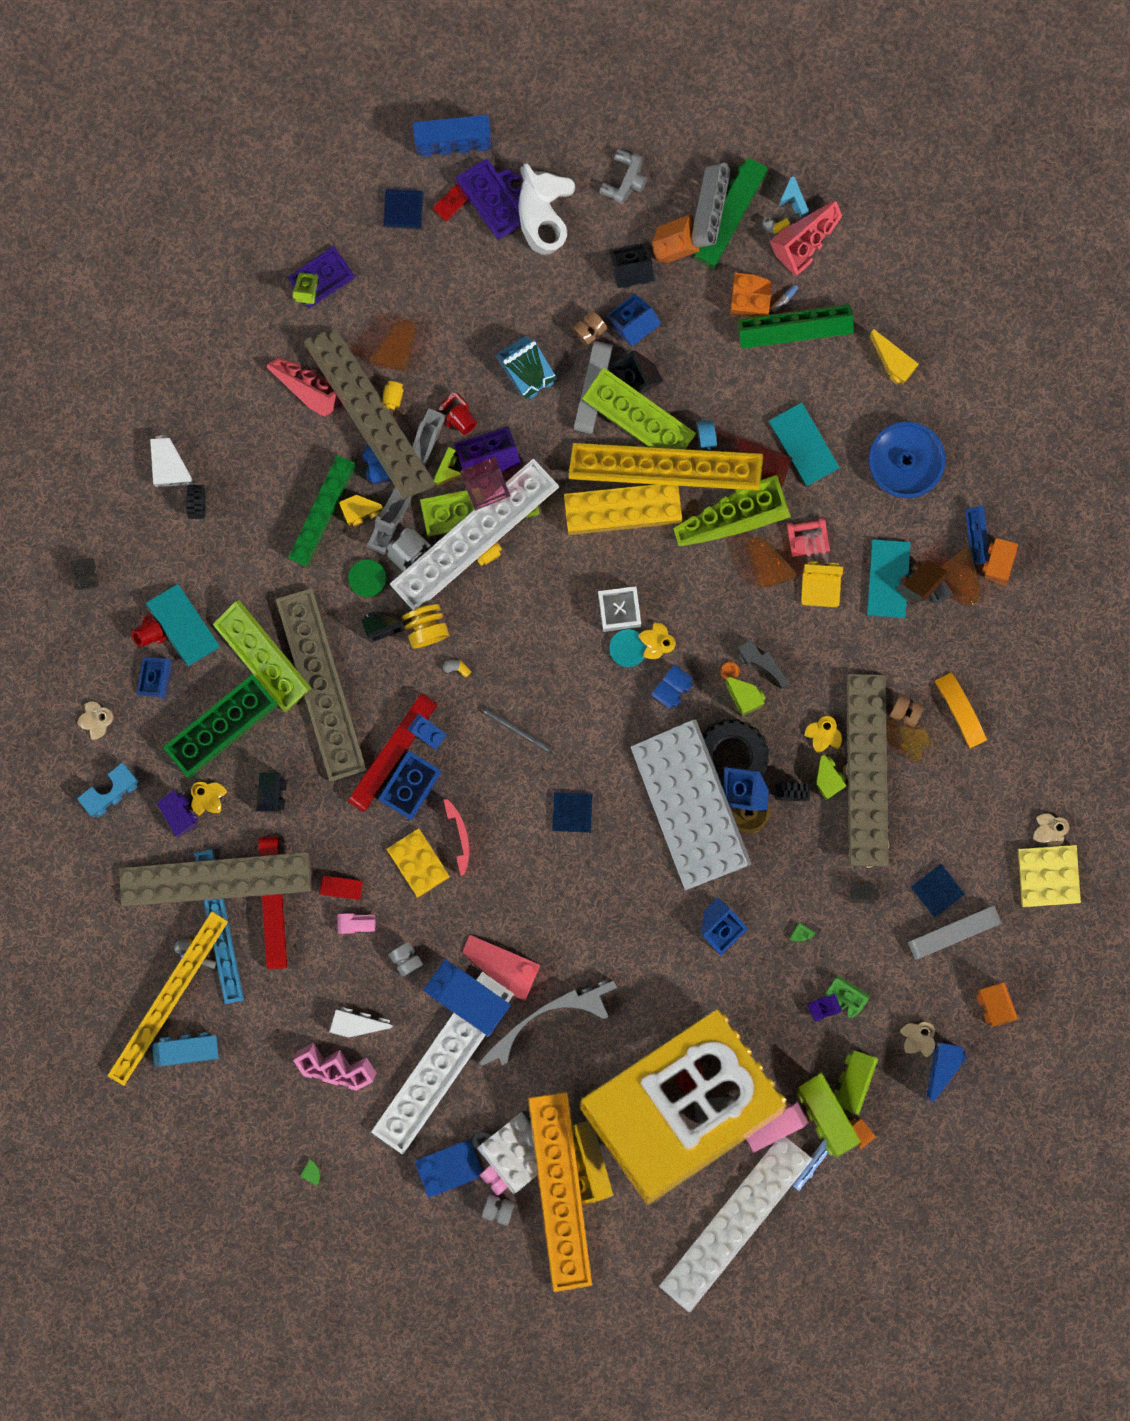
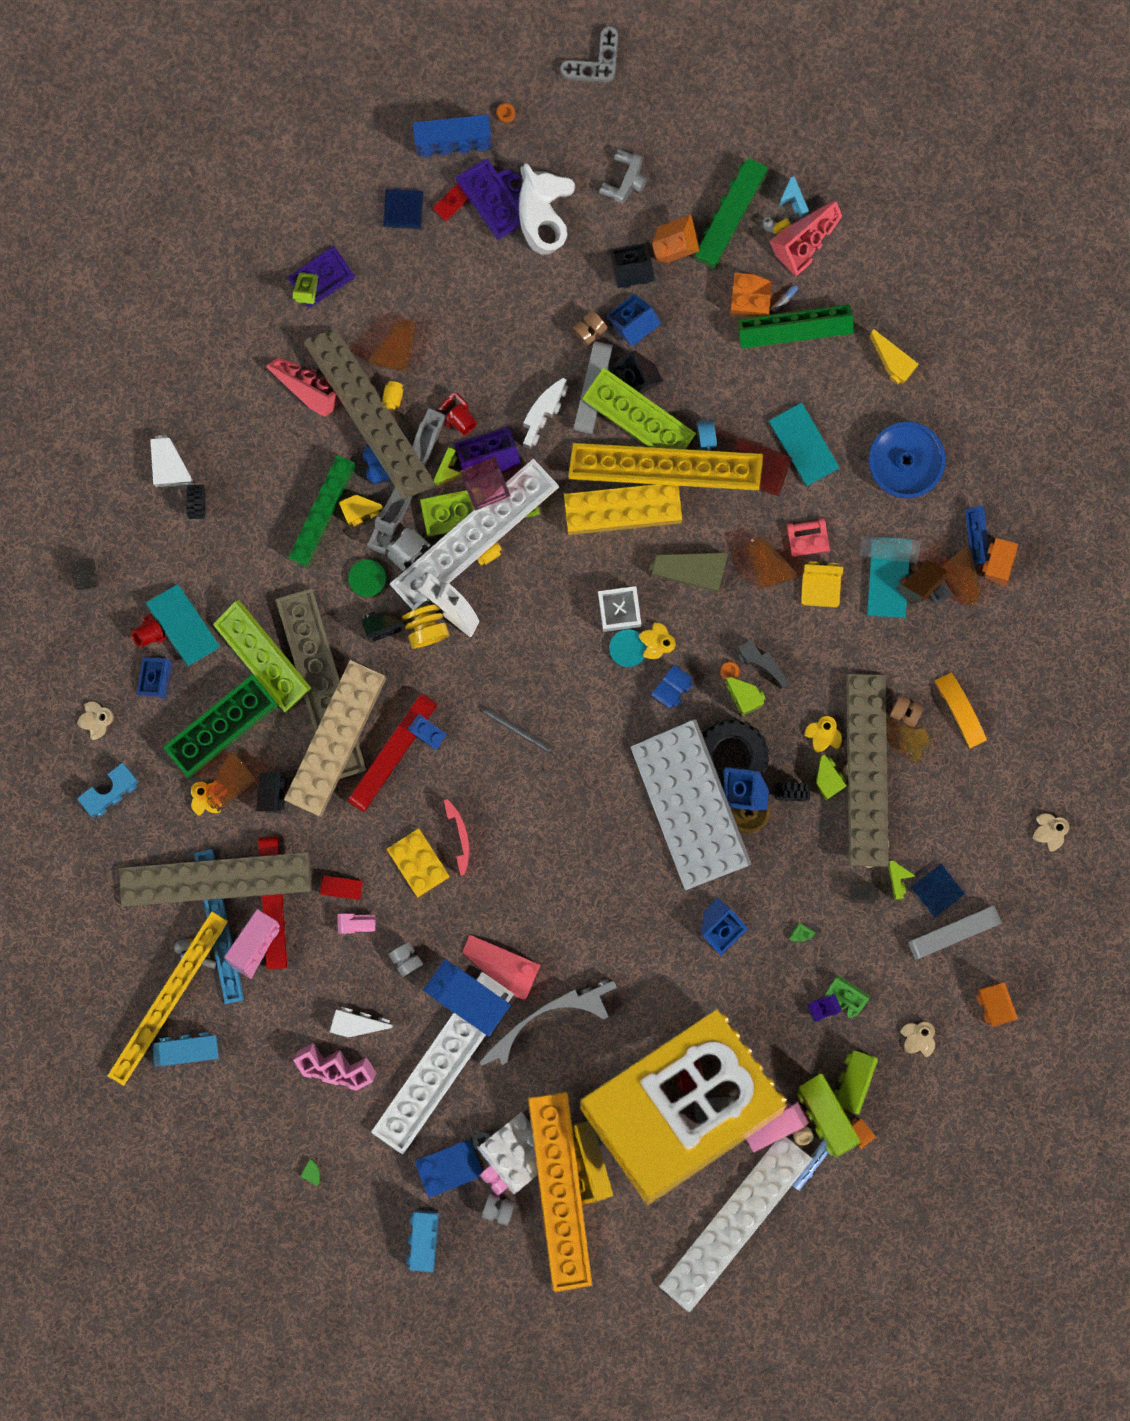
(177, 813): dark purple slope -> none
(230, 782): none -> clear orange slope
(252, 944): none -> bright pink wedge
(335, 738): none -> tan brick
(410, 785): blue brick -> none
(423, 1240): none -> dark azure wedge
(452, 603): none -> white slope
(456, 665): arm -> none
(505, 113): none -> orange tile
(526, 367): slope -> none
(547, 405): none -> white slope
(572, 812): clear blue tile -> none
(602, 65): none -> light grey beam
(694, 570): none -> olive slope
(710, 205): light grey beam -> none
(736, 514): lime wedge -> none
(803, 1136): none -> tan tile
(812, 535): clear tile -> none
(890, 548): none -> clear slope
(896, 873): none -> lime slope
(945, 1064): blue slope -> none
(1049, 875): light yellow plate -> none

